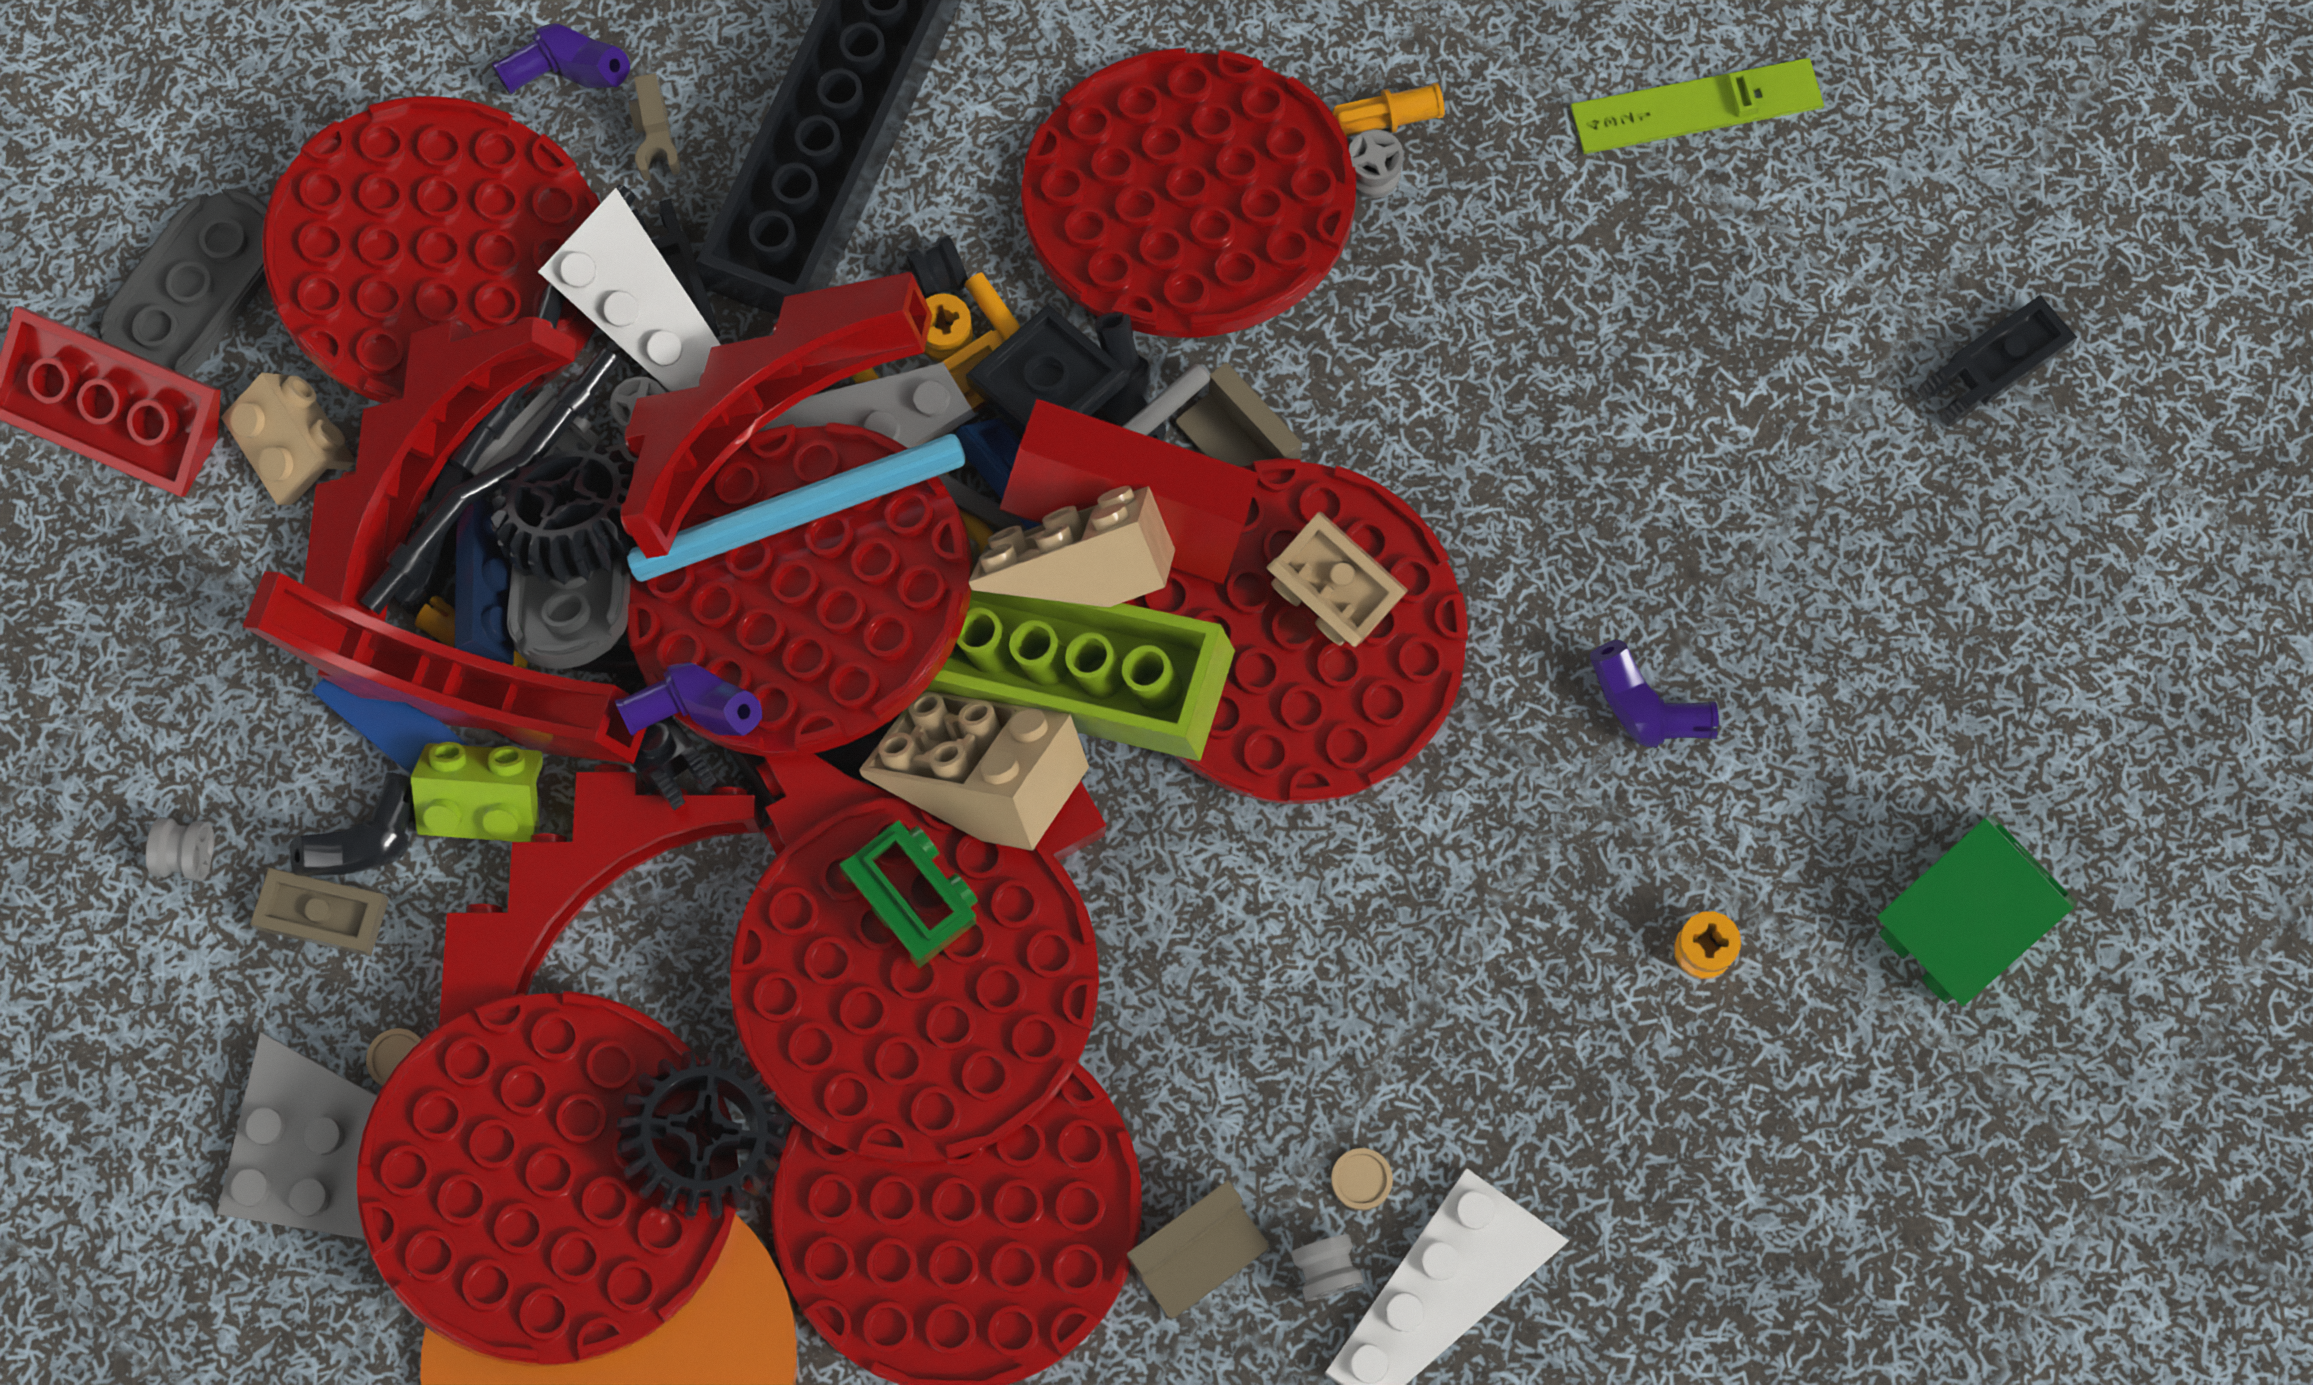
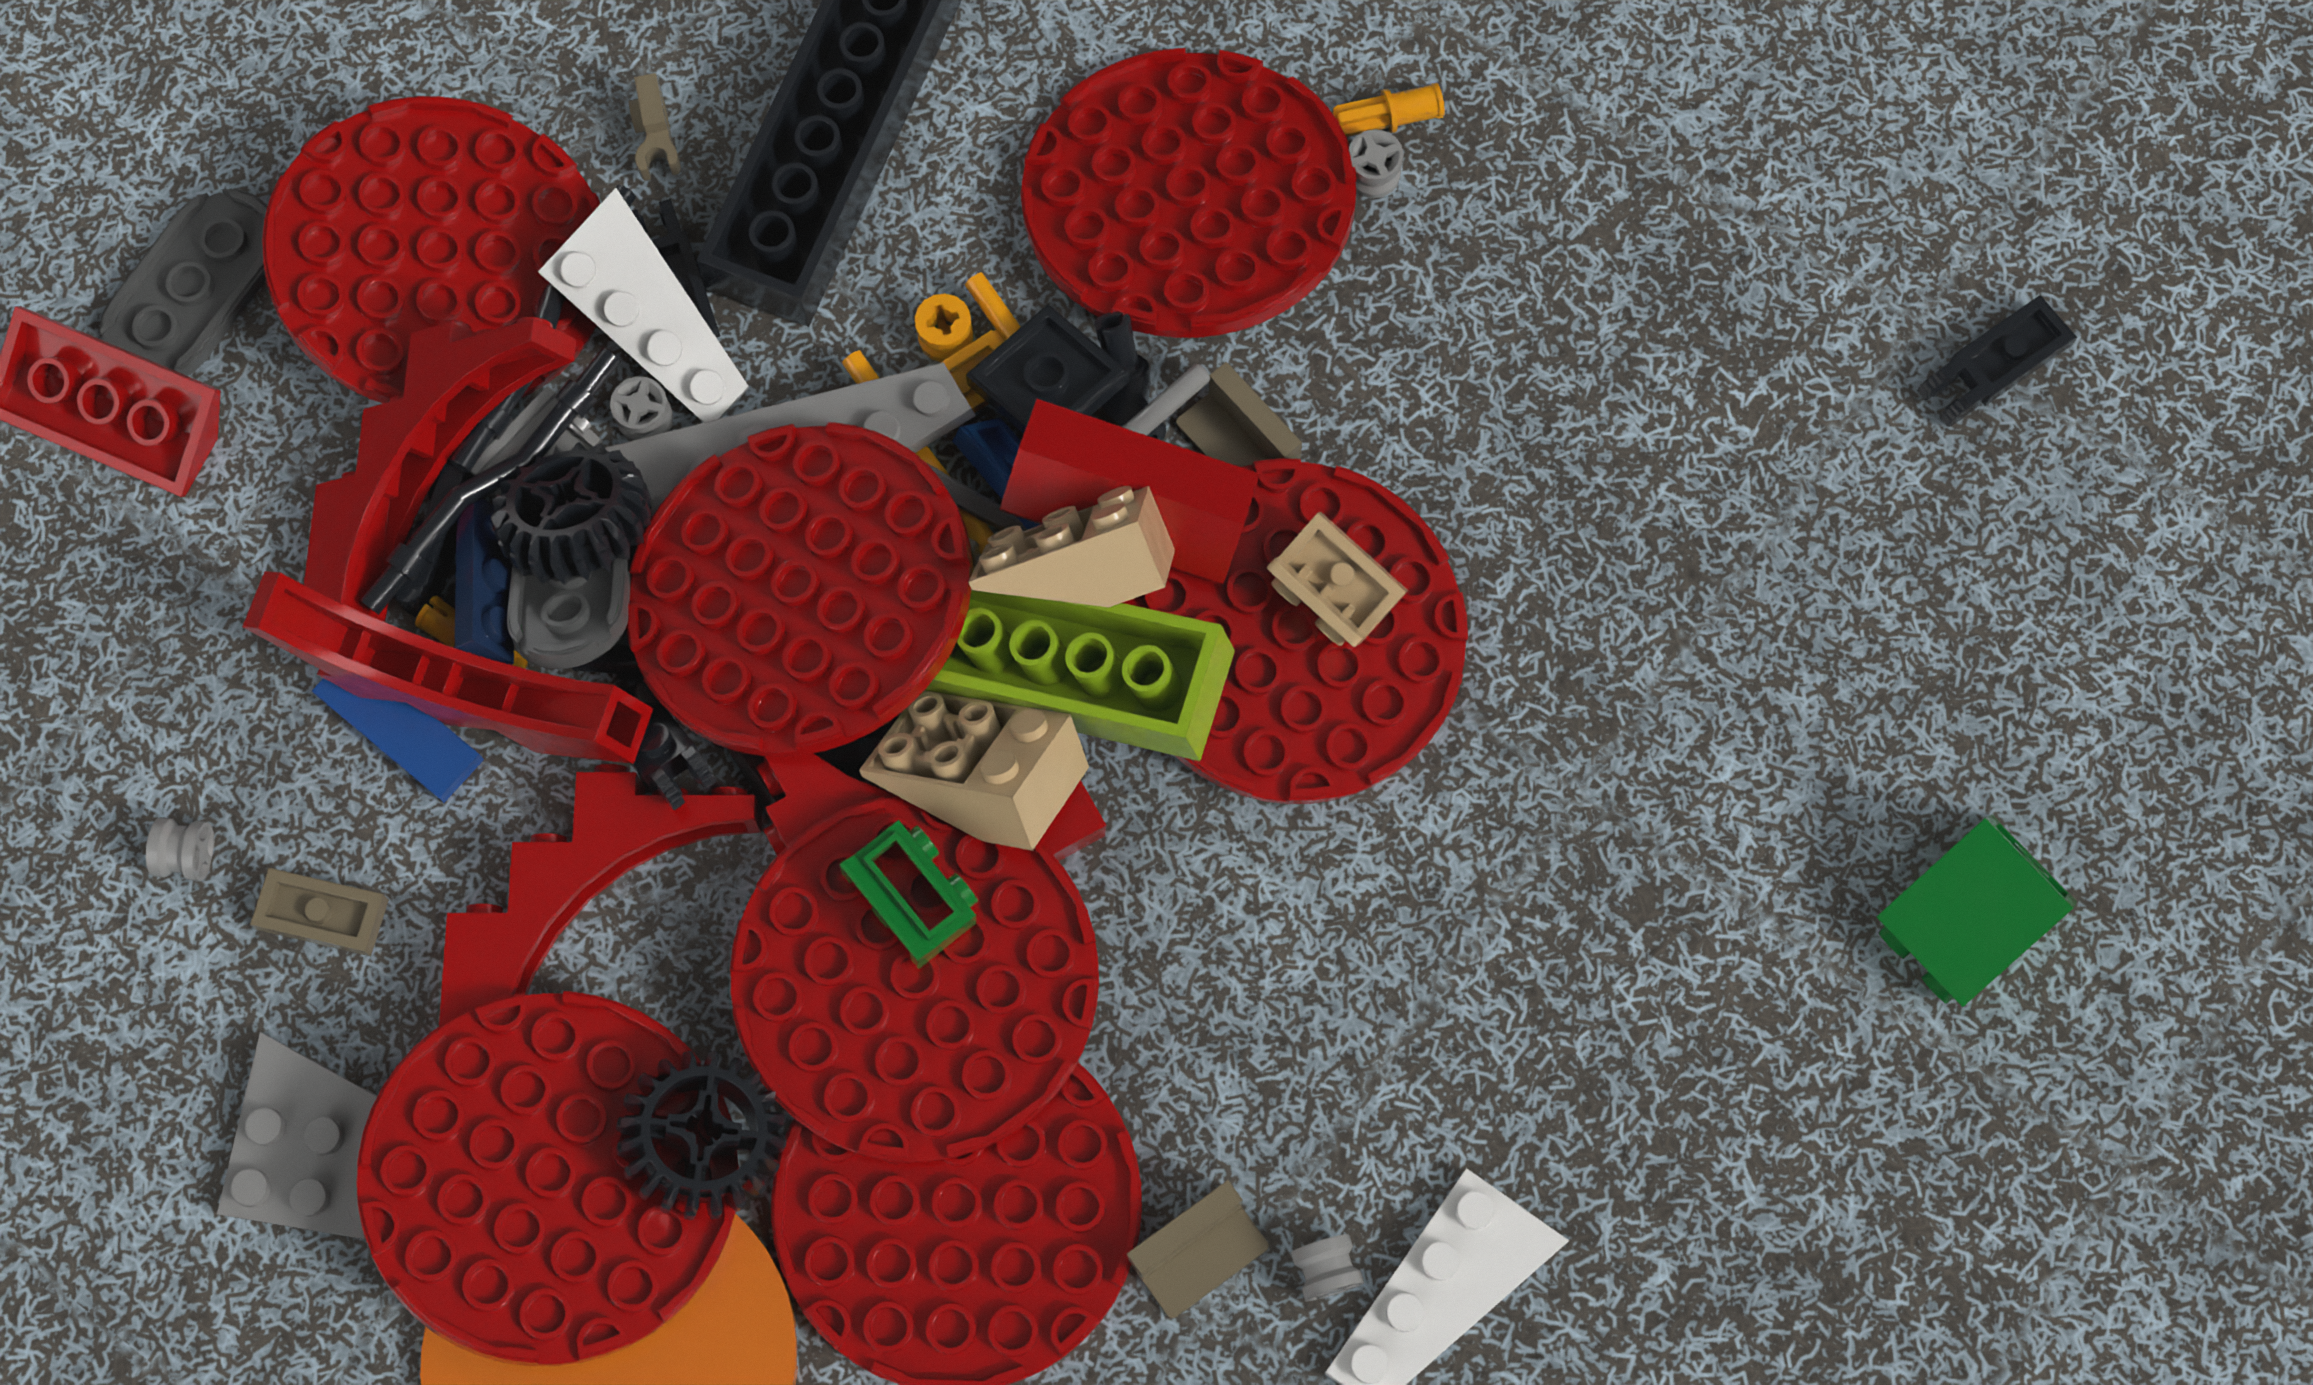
(286, 435): tan bracket -> none
(363, 845): black arm -> none
(388, 1051): tan piece -> none
(477, 792): lime bracket -> none
(567, 52): dark purple arm -> none
(696, 692): dark purple arm -> none
(748, 383): red arch -> none
(802, 506): medium azure axle -> none
(937, 267): black wheel -> none
(1361, 1179): tan piece -> none
(1638, 705): dark purple arm -> none
(1696, 106): lime piece -> none
(1703, 958): light orange wheel -> none

